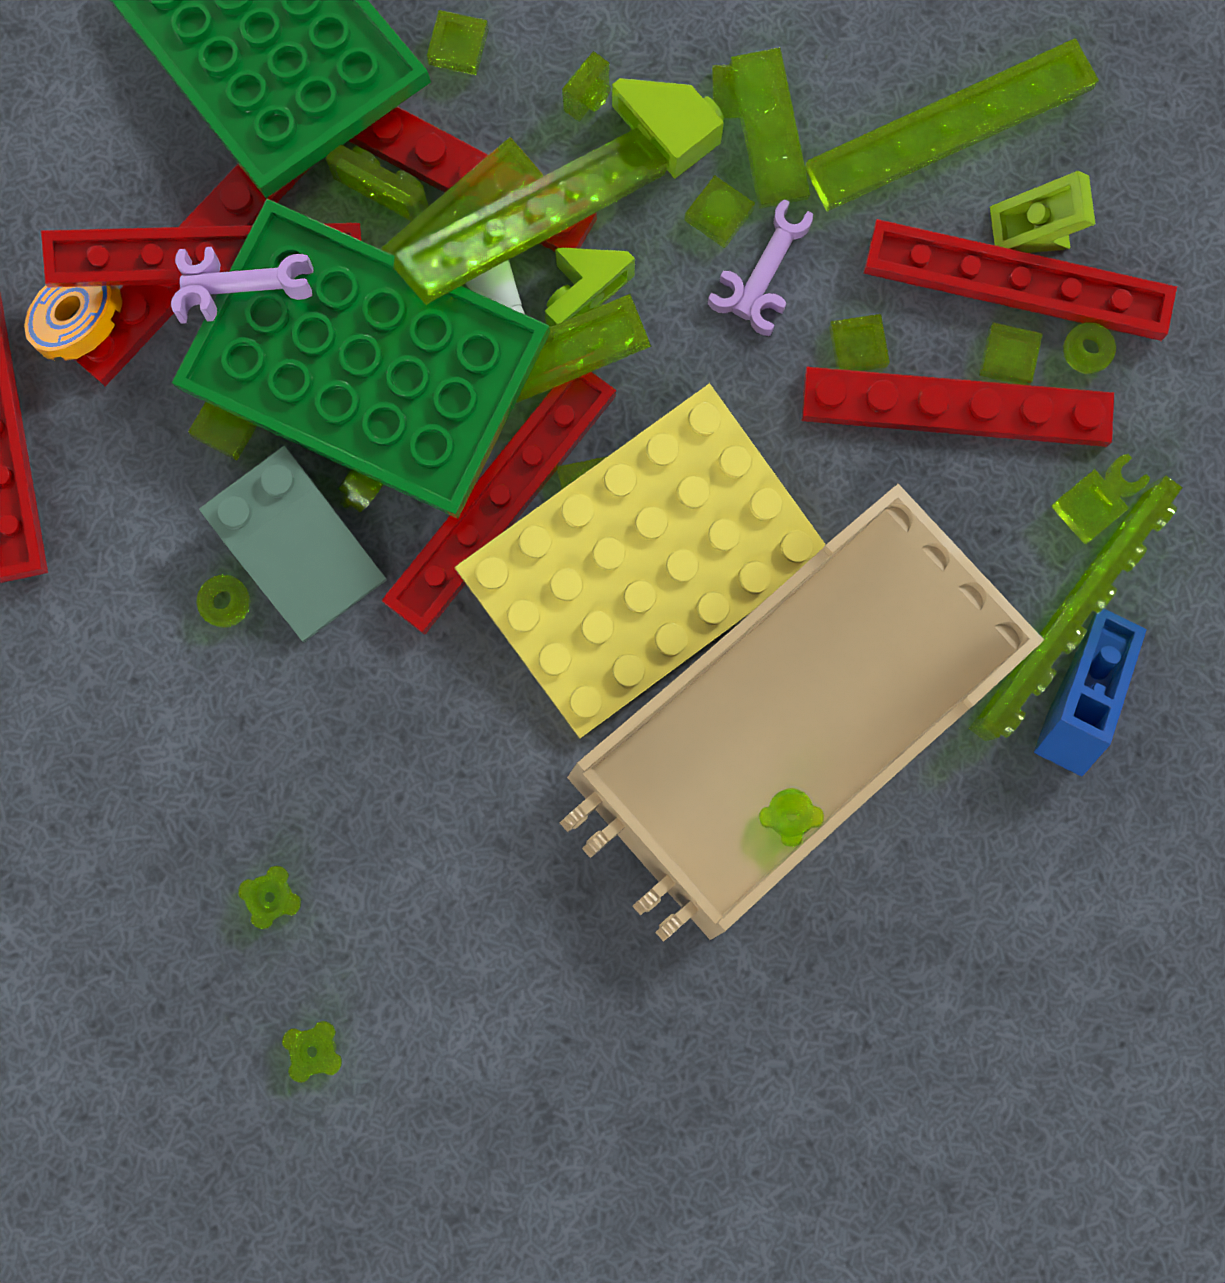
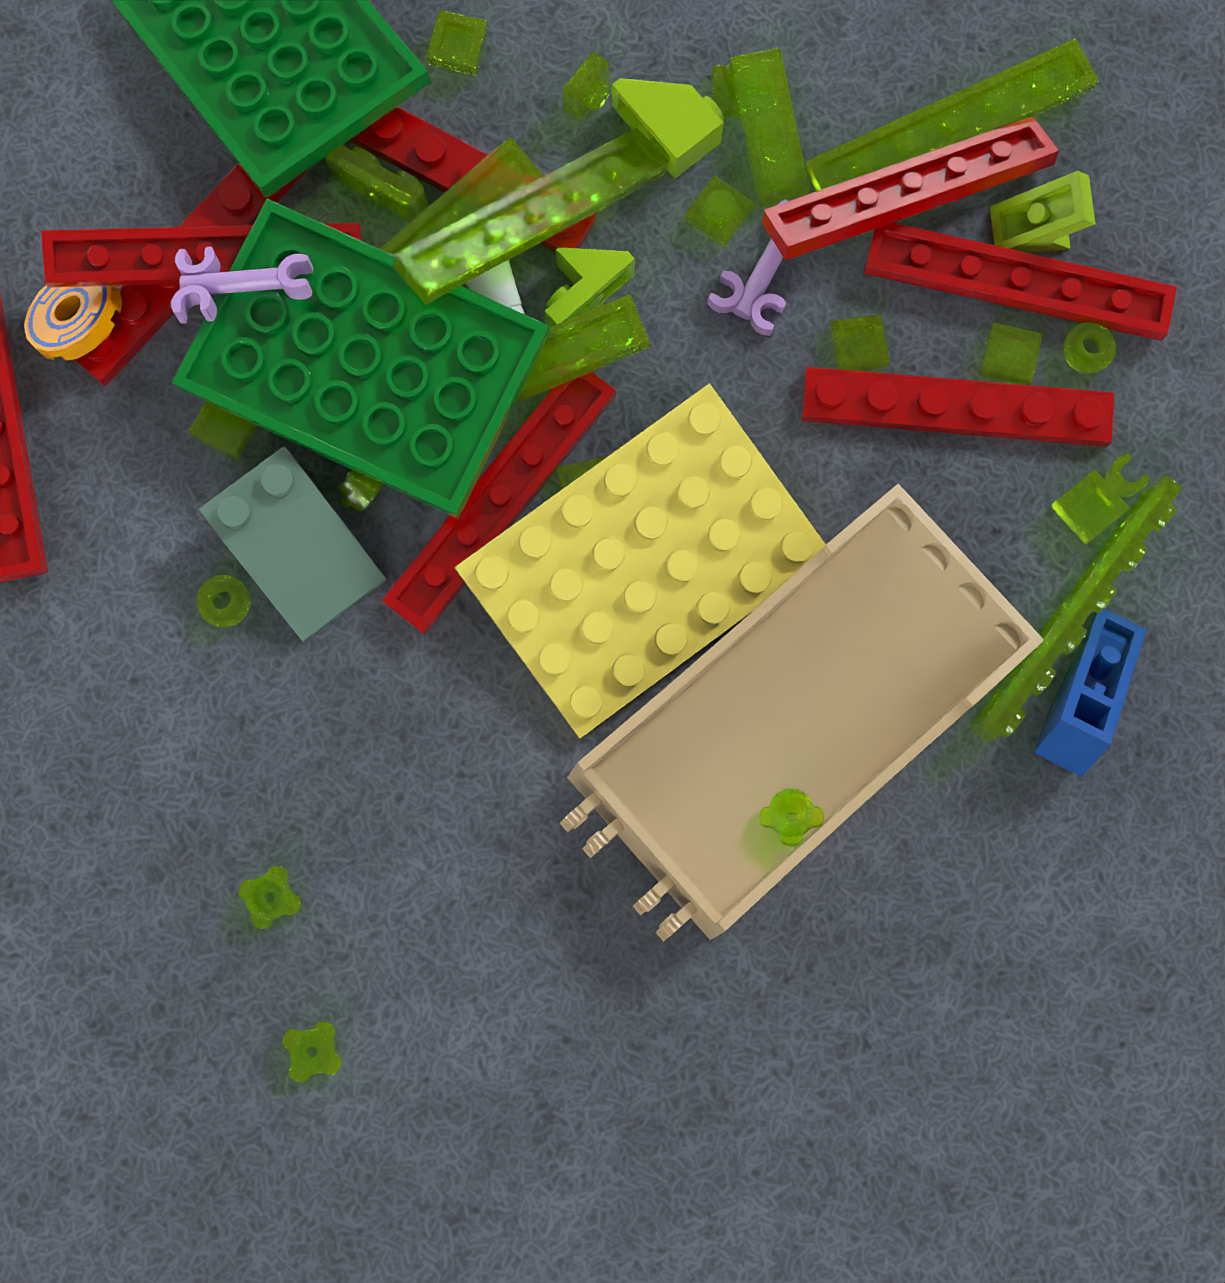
(909, 187): none -> plate

